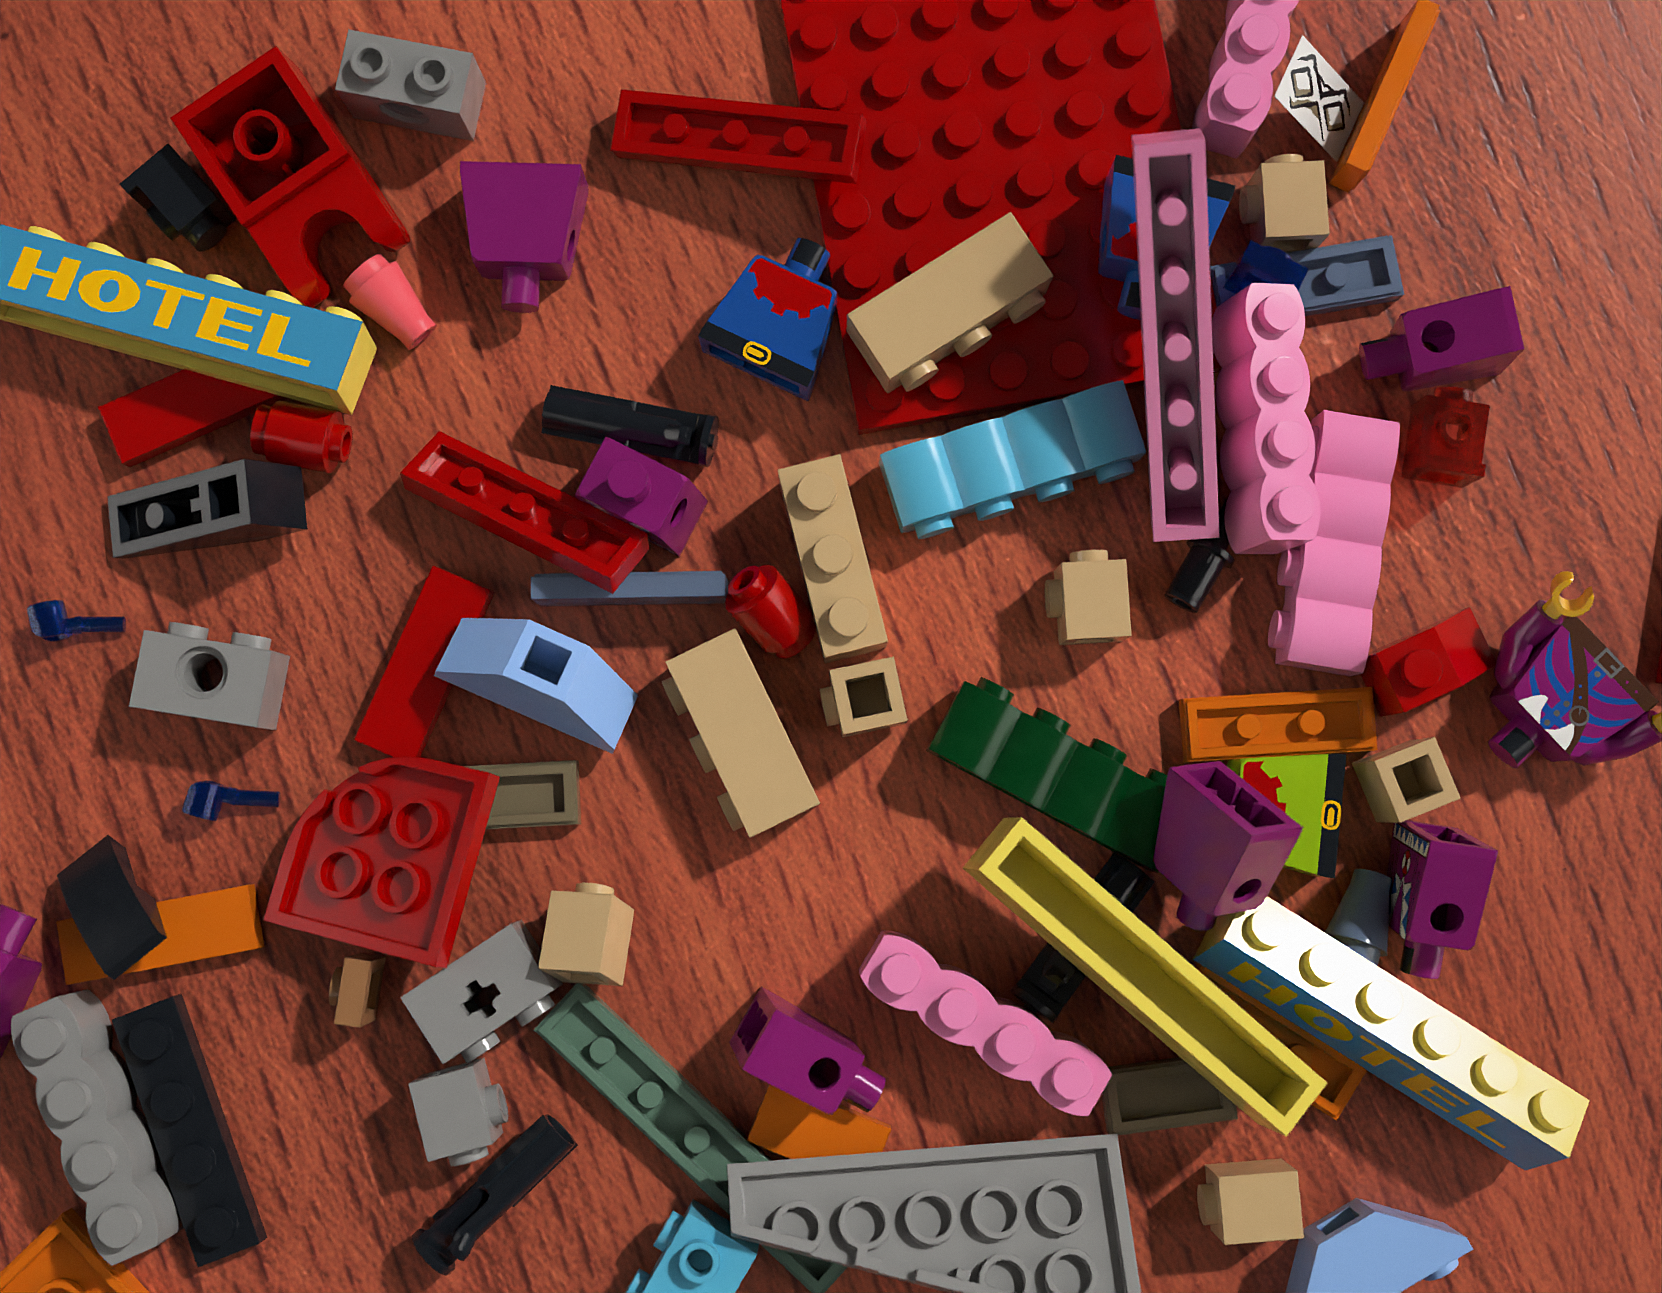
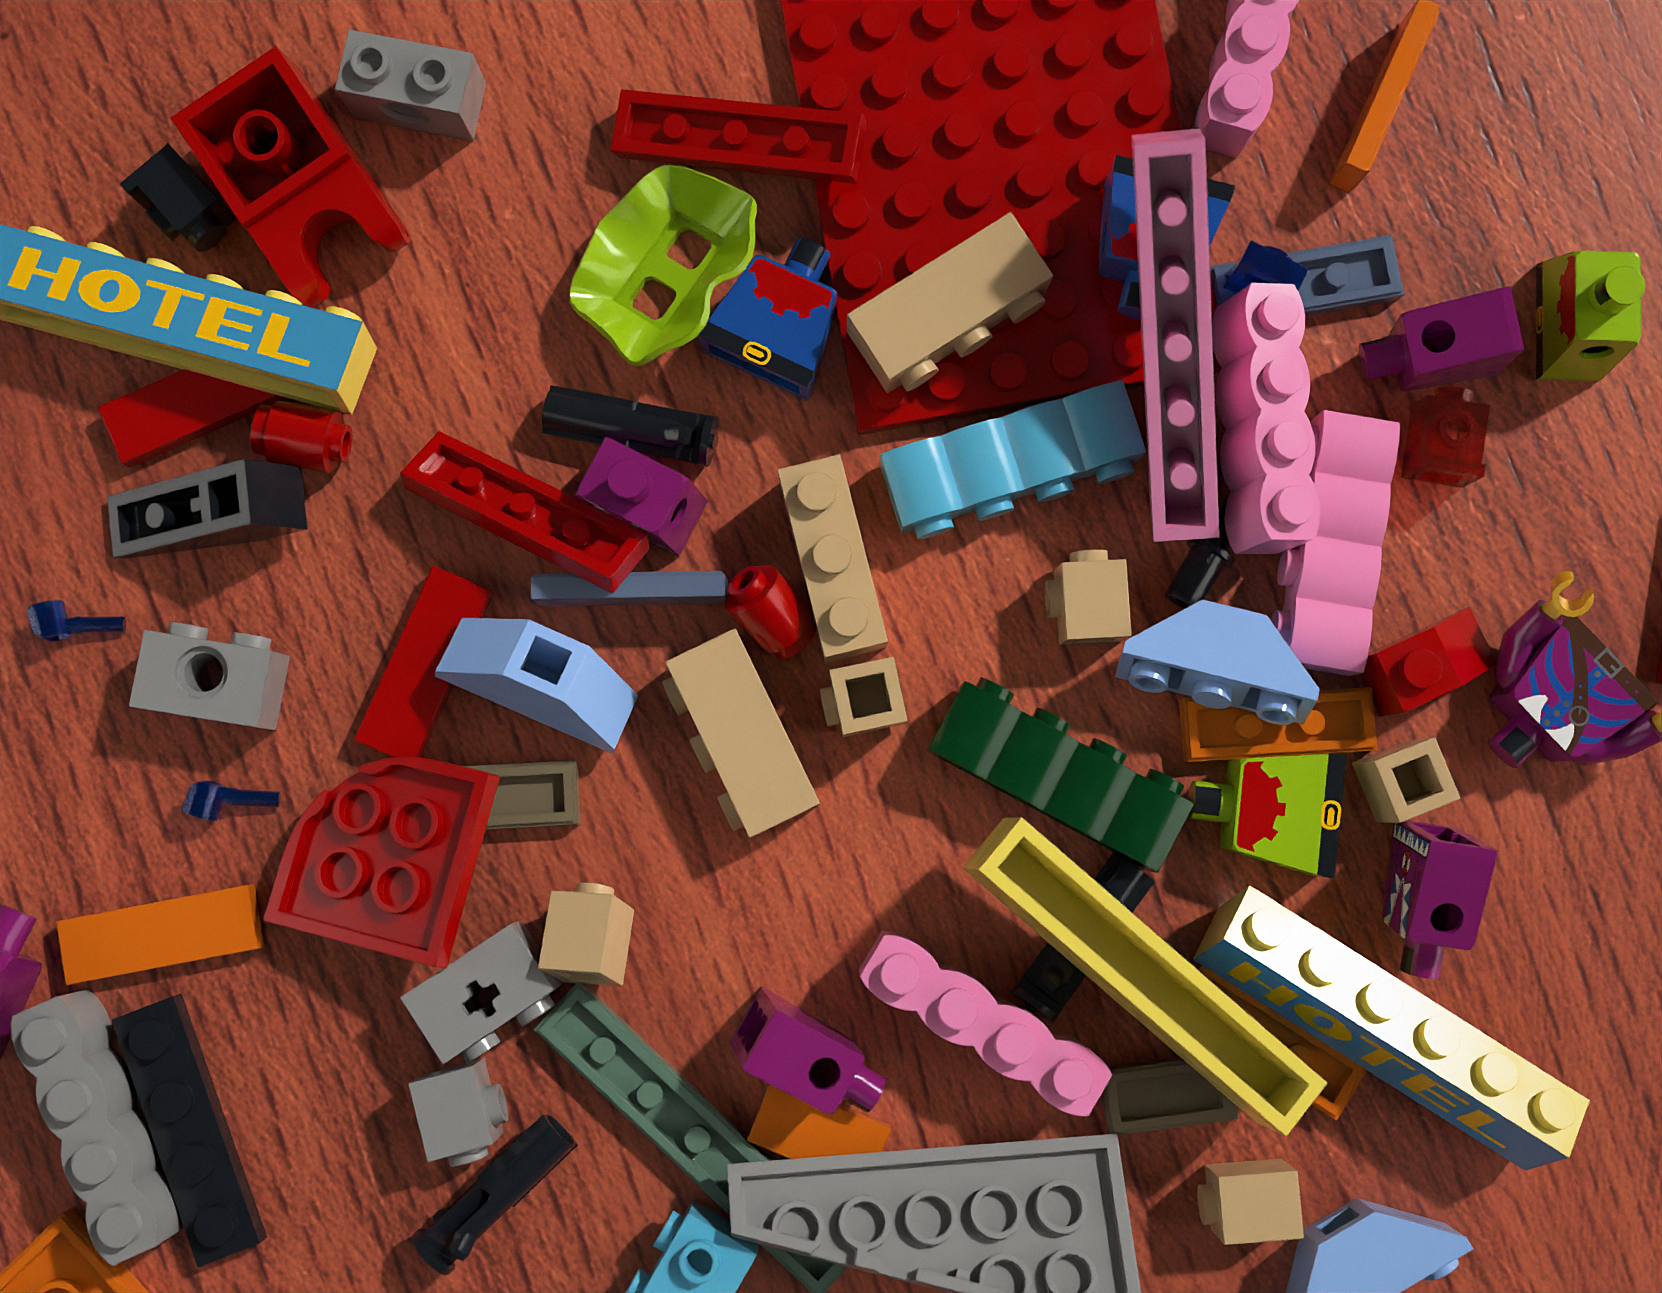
(109, 908): black slope -> none
(357, 989): medium nougat plate -> none
(388, 299): coral cone -> none
(523, 224): magenta torso -> none
(633, 249): none -> lime piece
(1219, 842): magenta torso -> none
(1222, 661): none -> light blue slope
(1286, 203): tan brick -> none
(1319, 98): white sticker -> none
(1364, 915): sand blue cone -> none
(1590, 306): none -> lime torso

